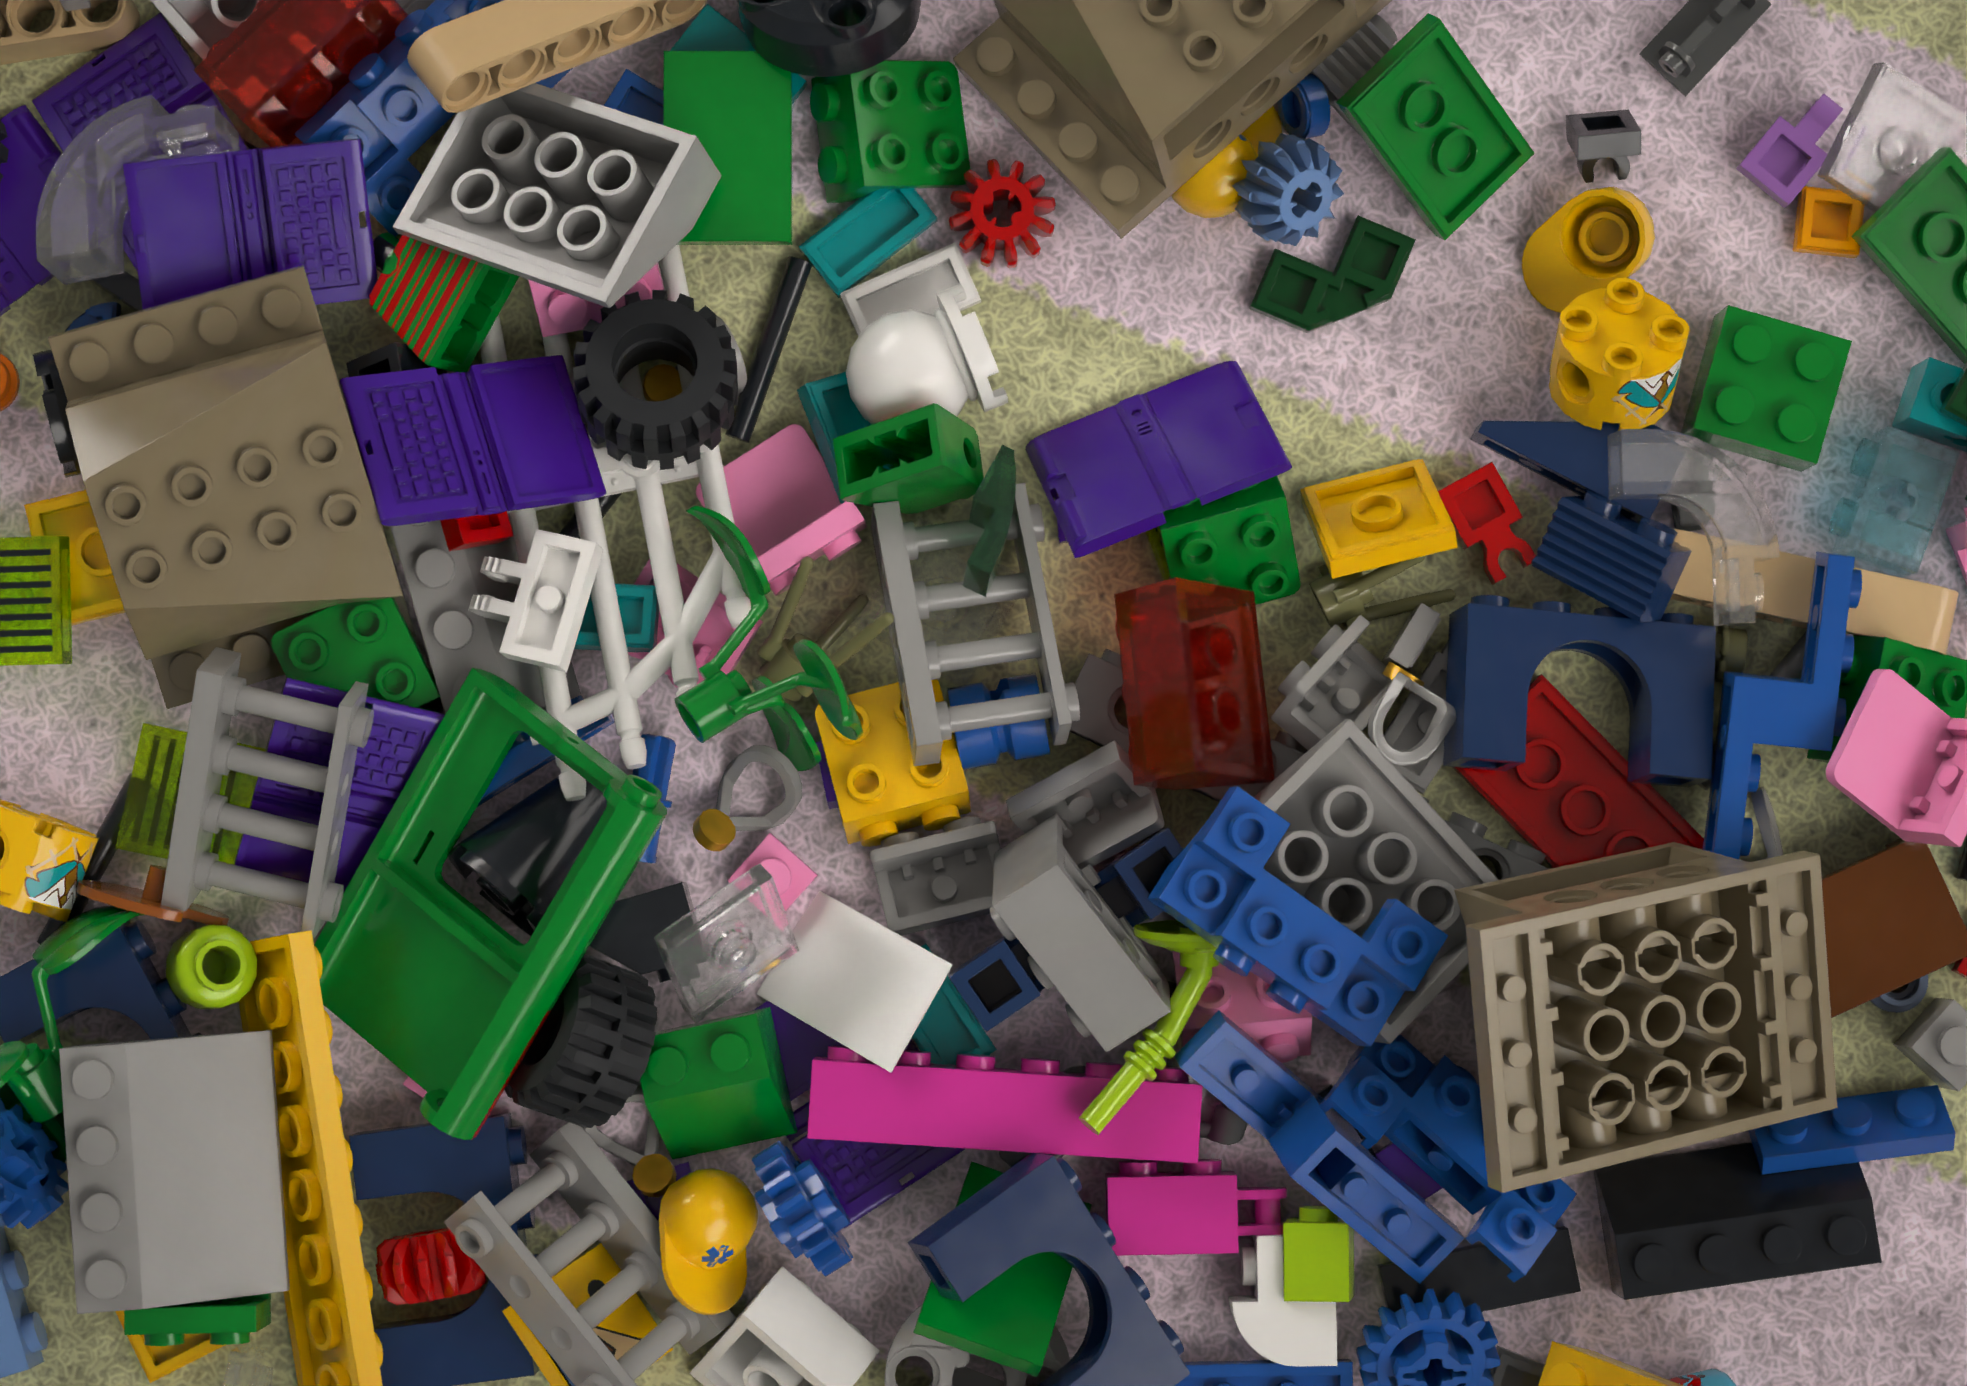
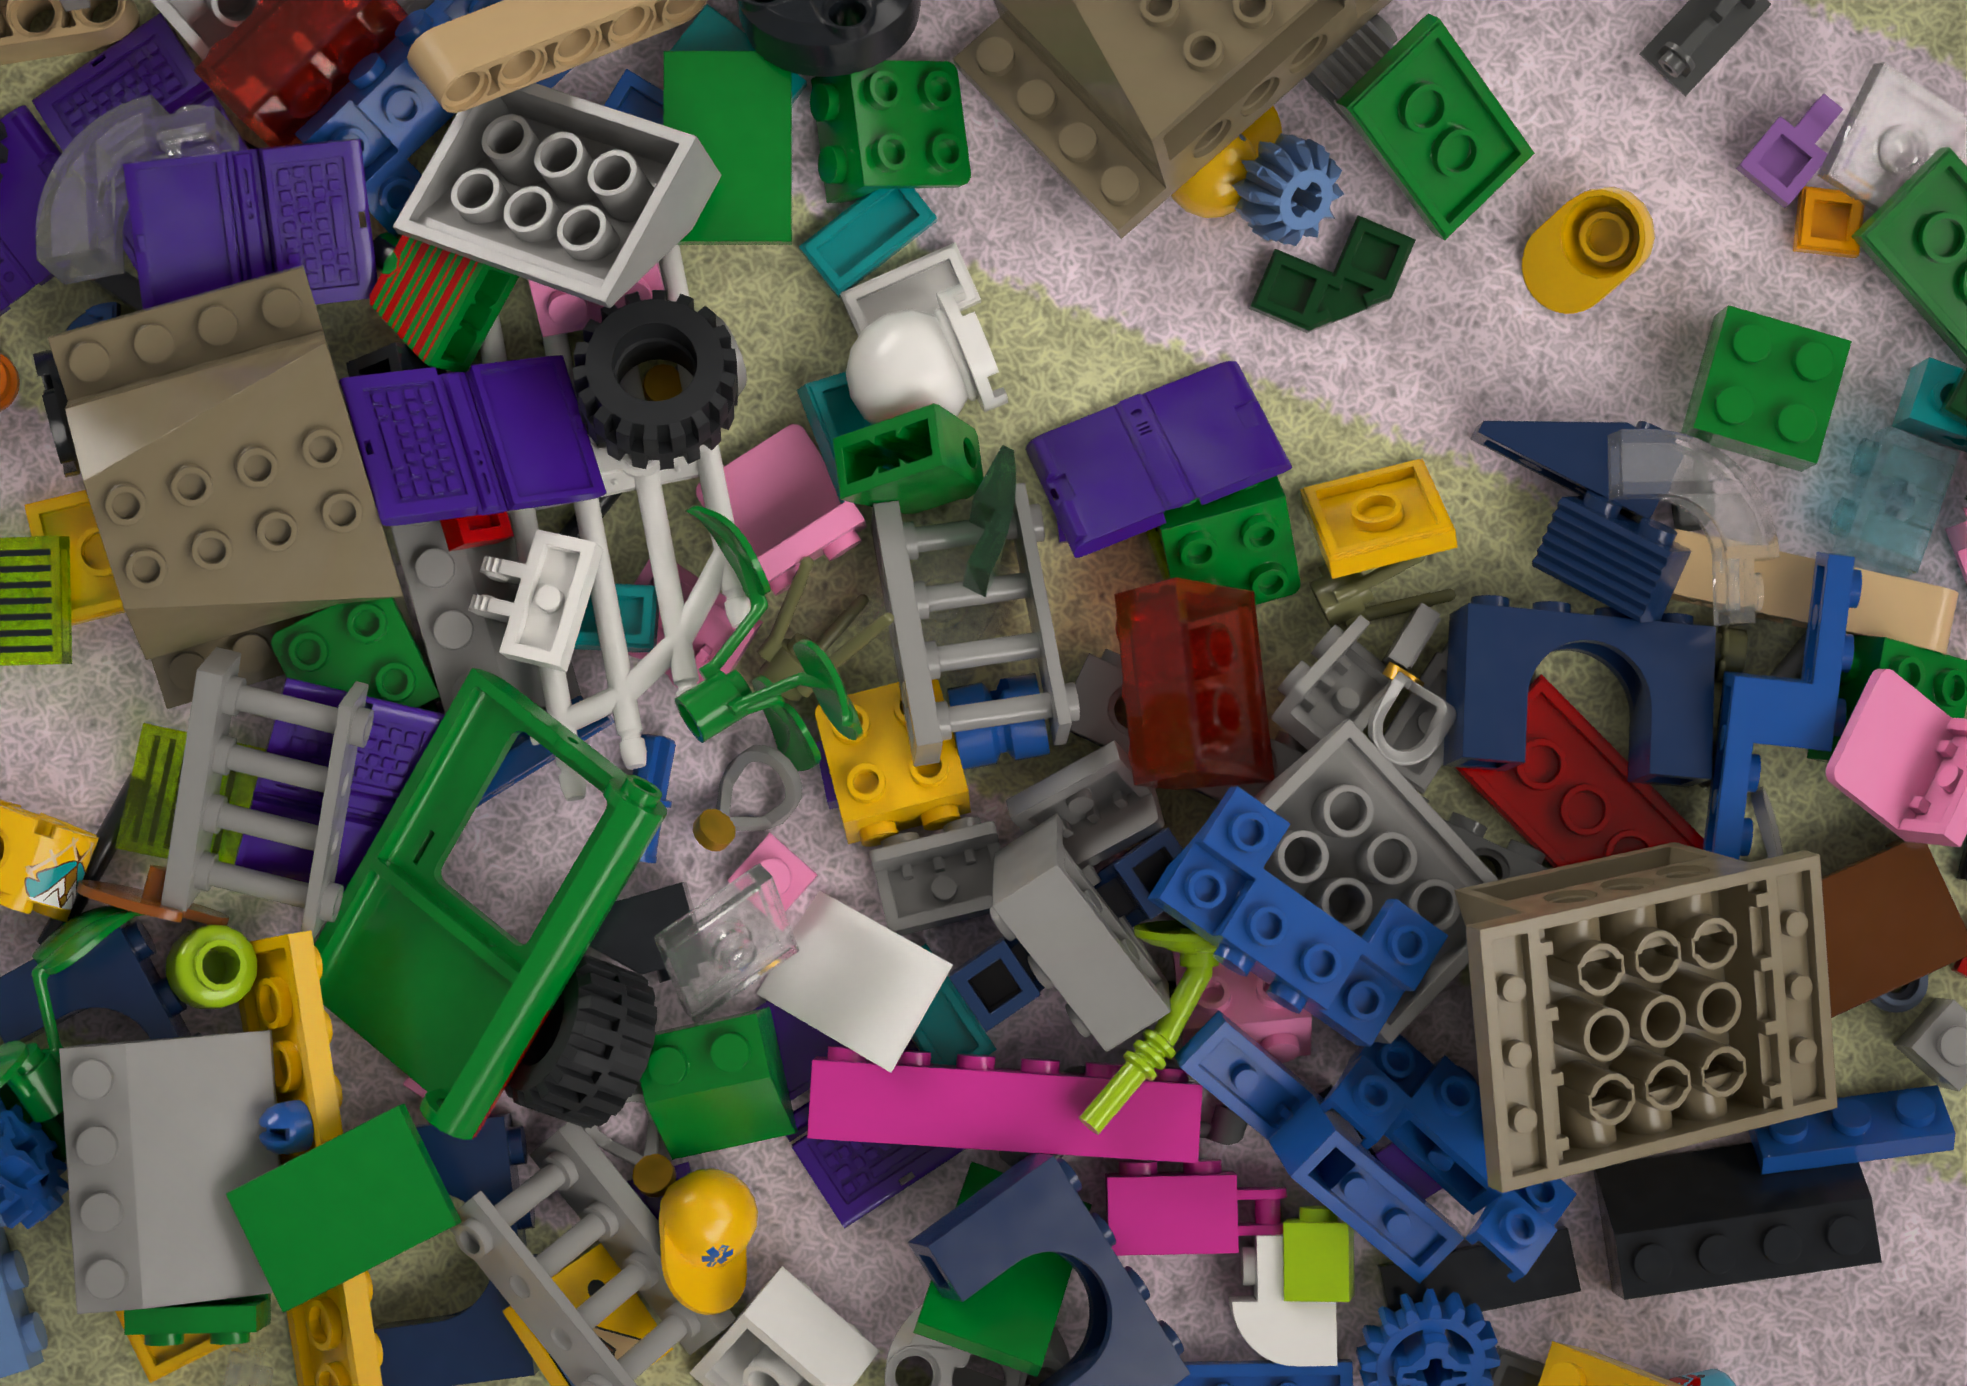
(287, 1127): none -> blue hinge
(343, 1207): none -> green tile
(425, 1267): red gear -> none
(529, 851): black cone -> none
(769, 348): black bar -> none
(802, 1208): blue gear -> none
(1022, 222): red gear -> none
(1305, 109): blue tile -> none
(1482, 514): red plate -> none
(1603, 136): black tile -> none
(1617, 356): yellow brick -> none

